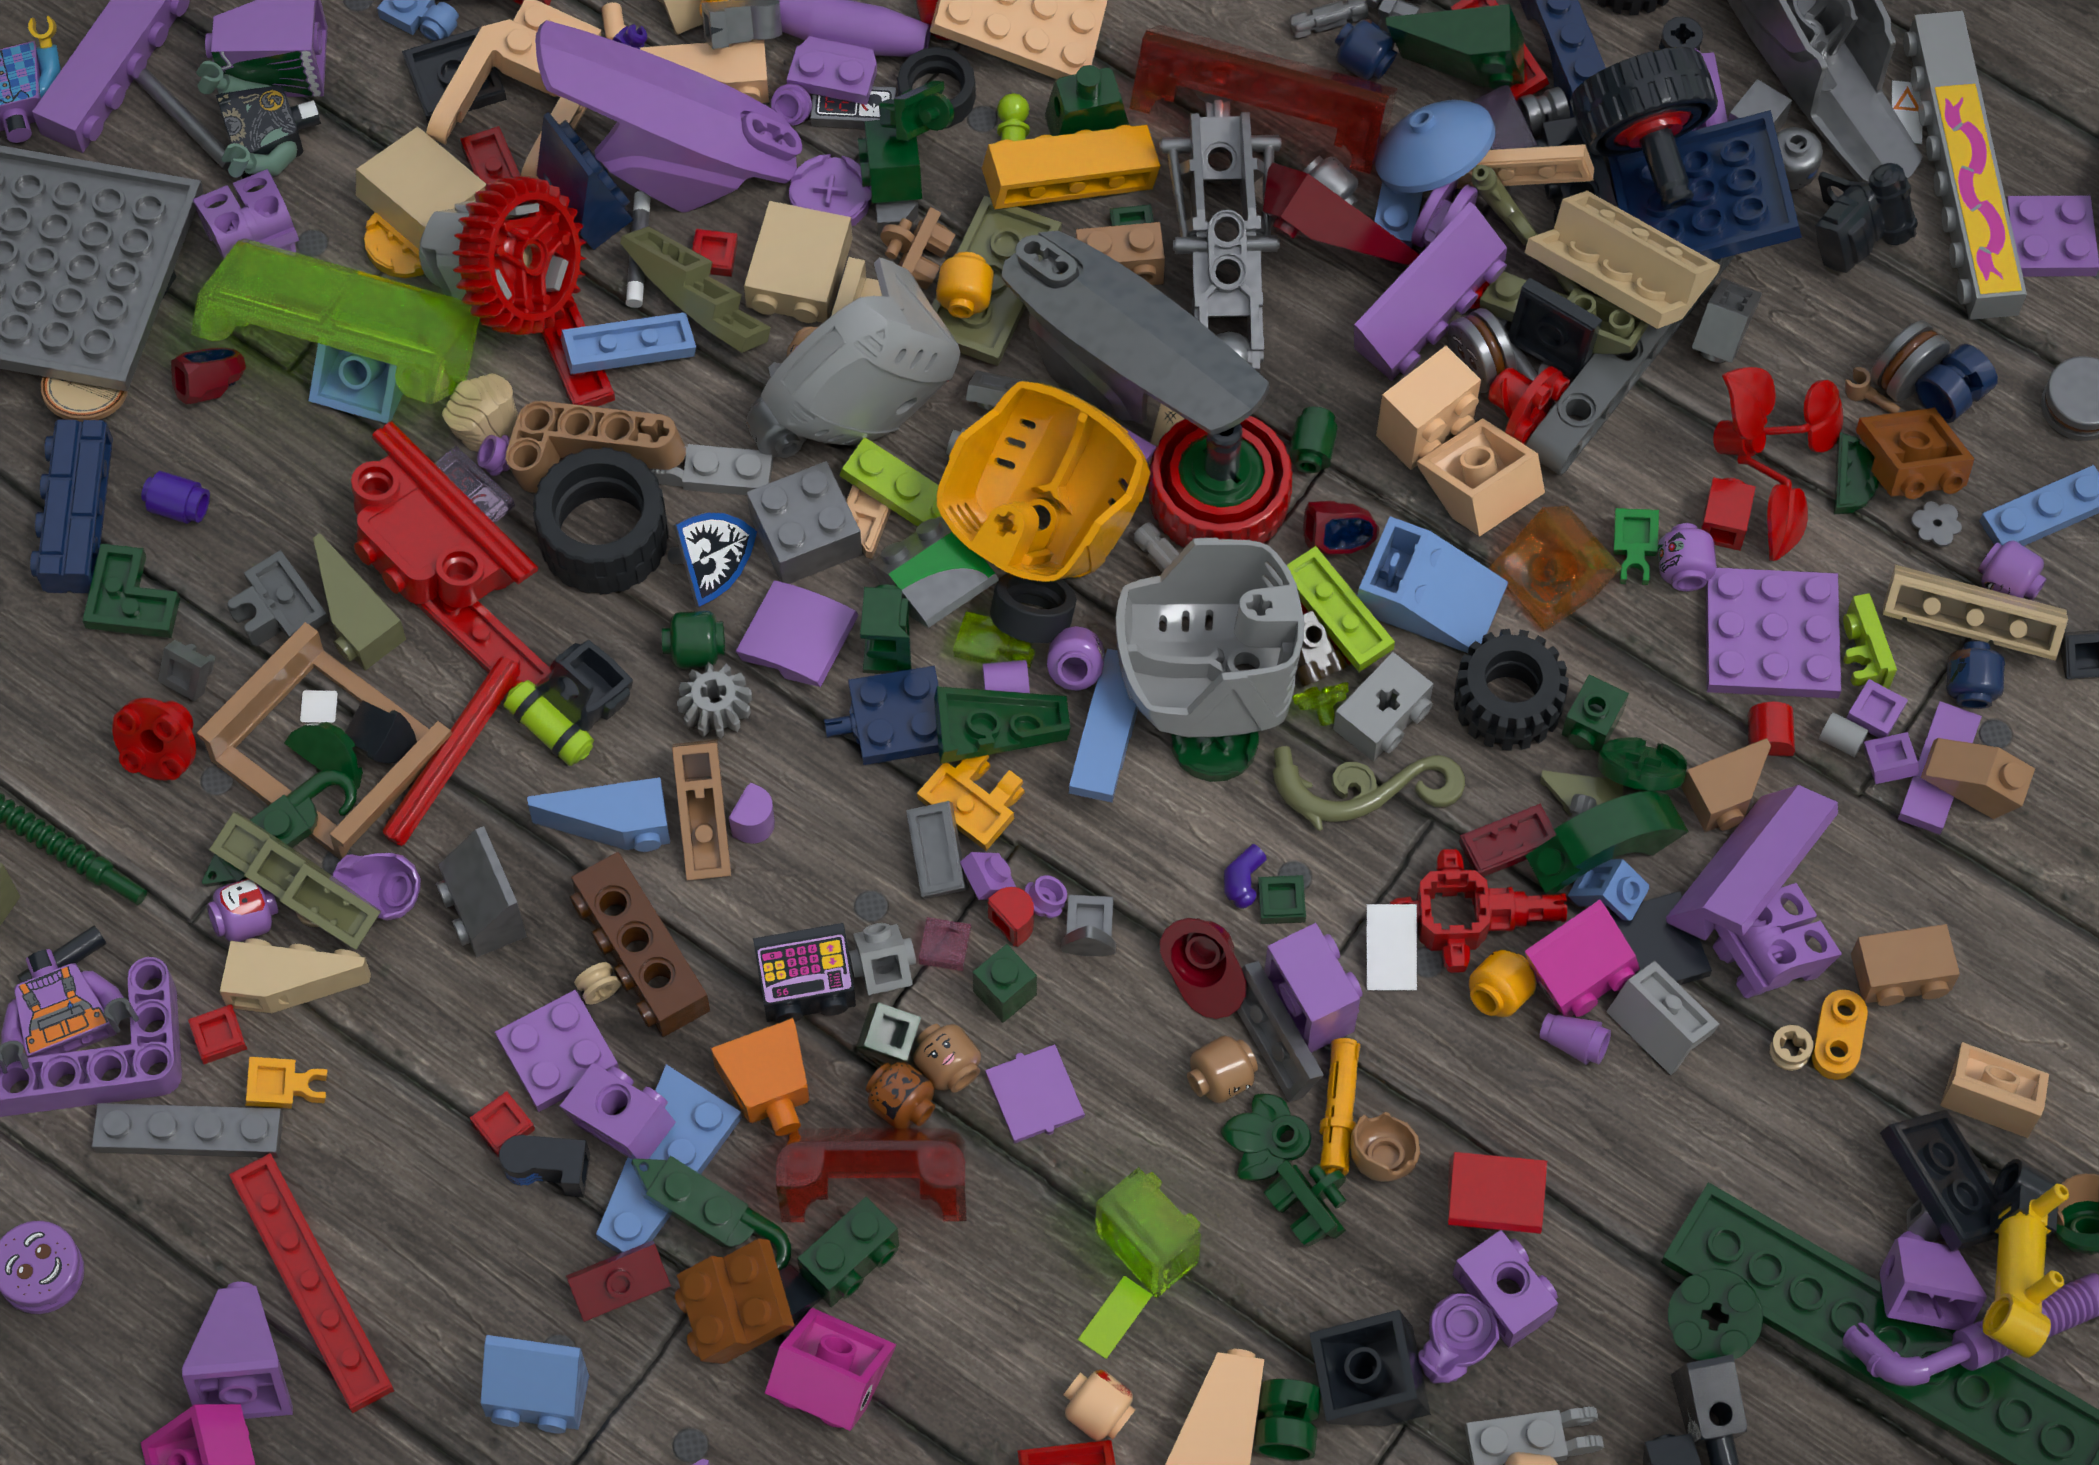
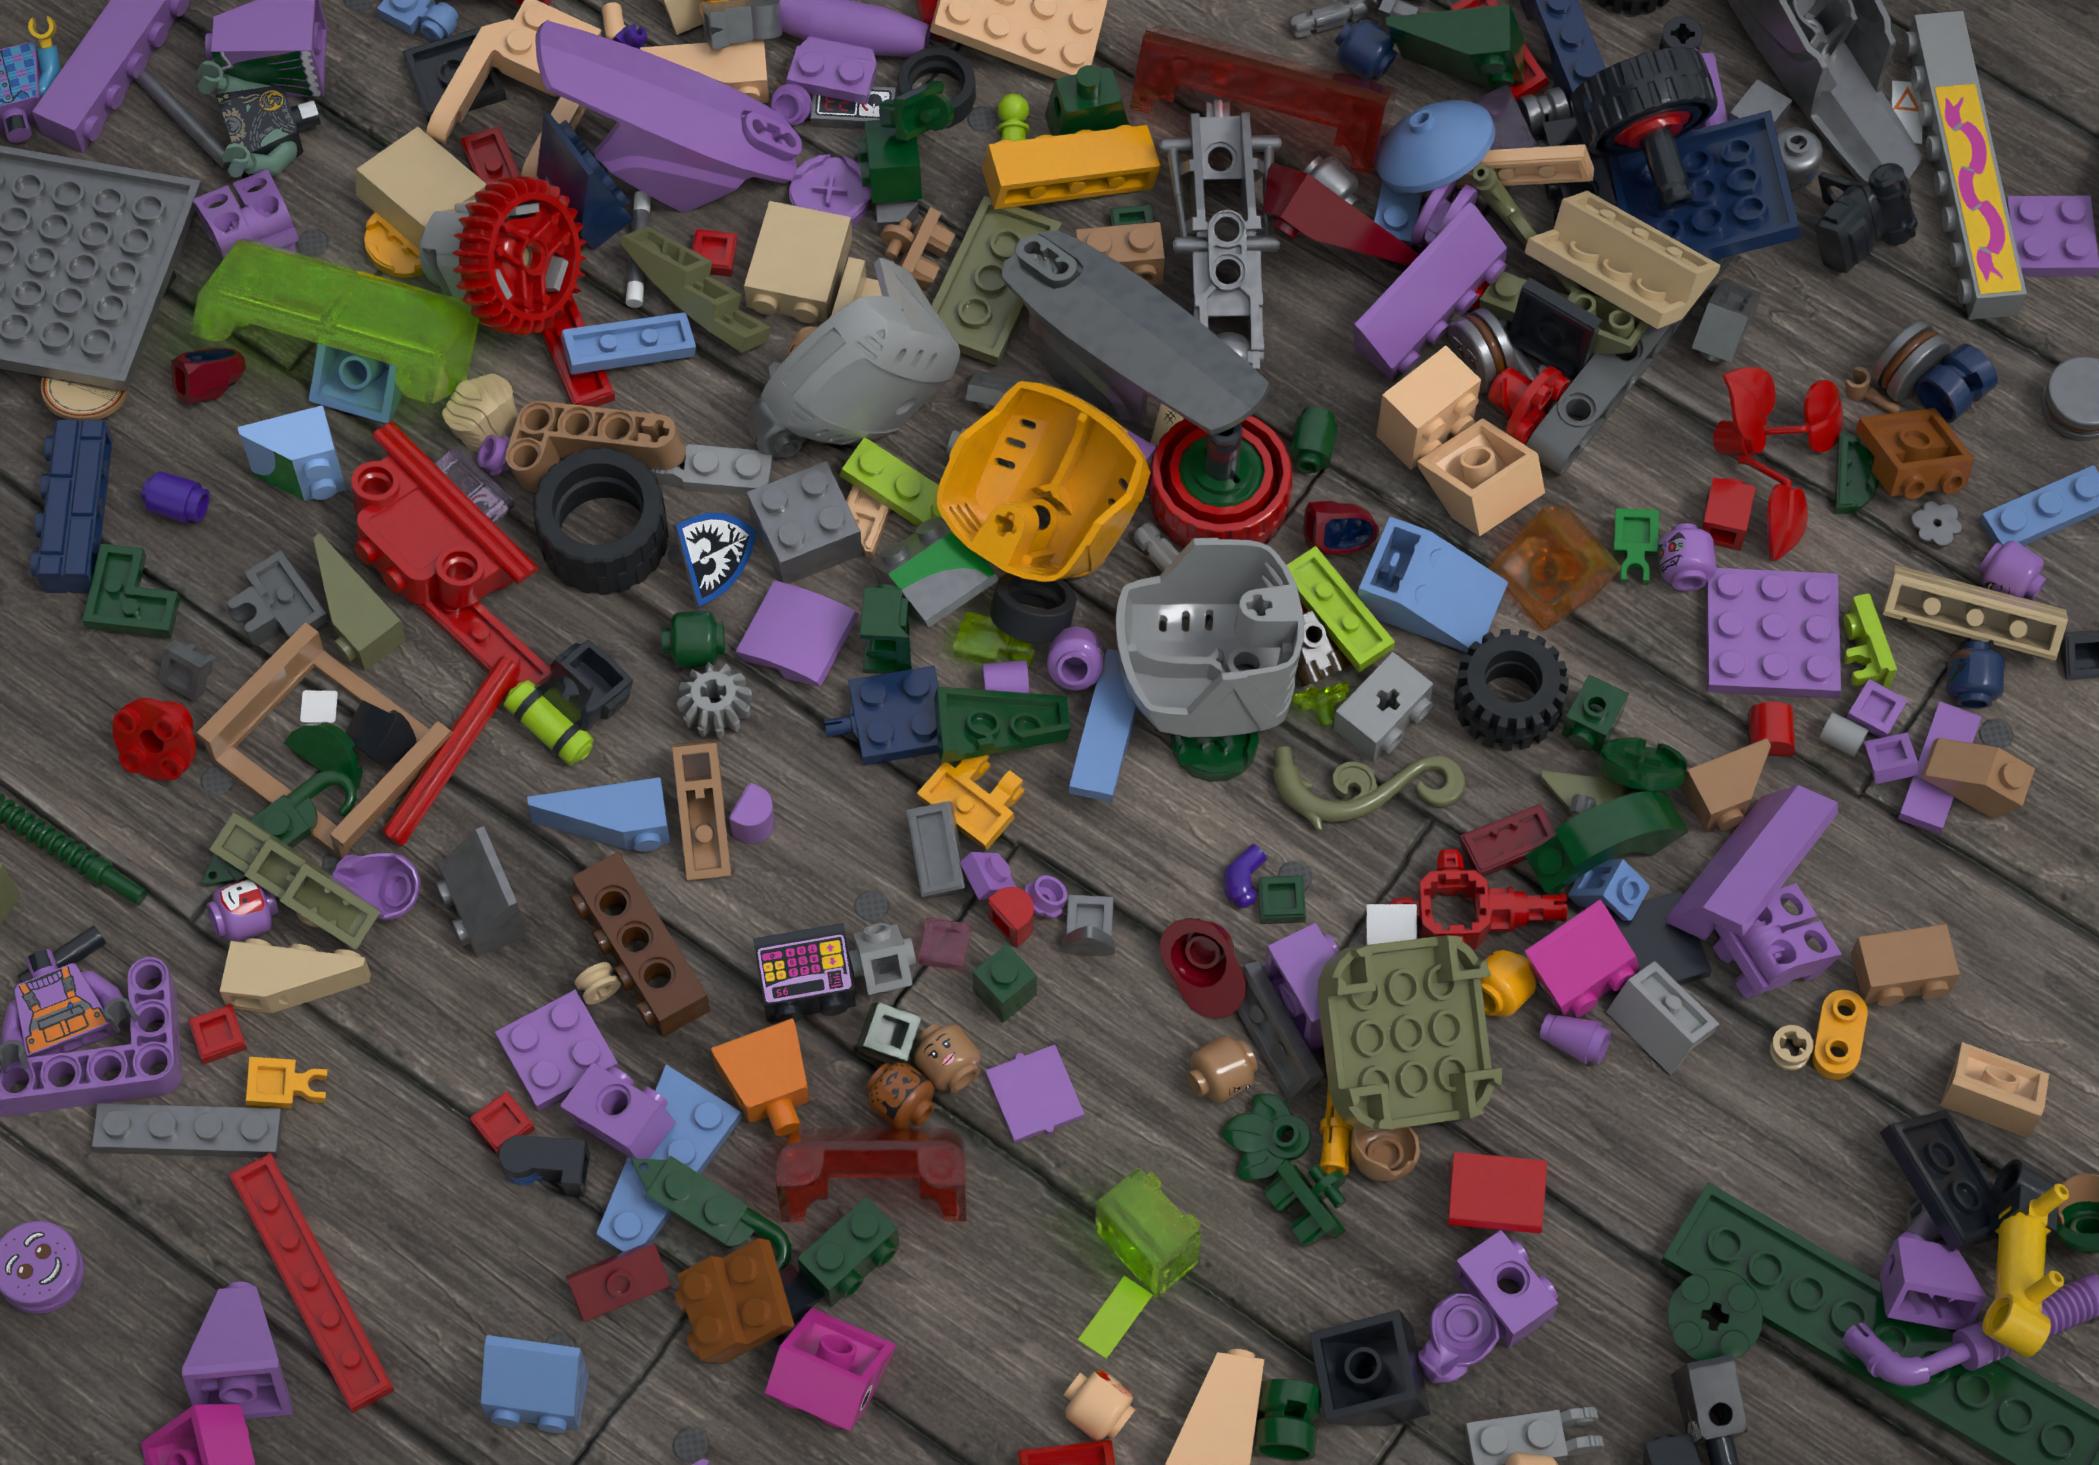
(295, 454): none -> light blue slope
(965, 283): light orange head -> none
(1406, 1033): none -> olive tile

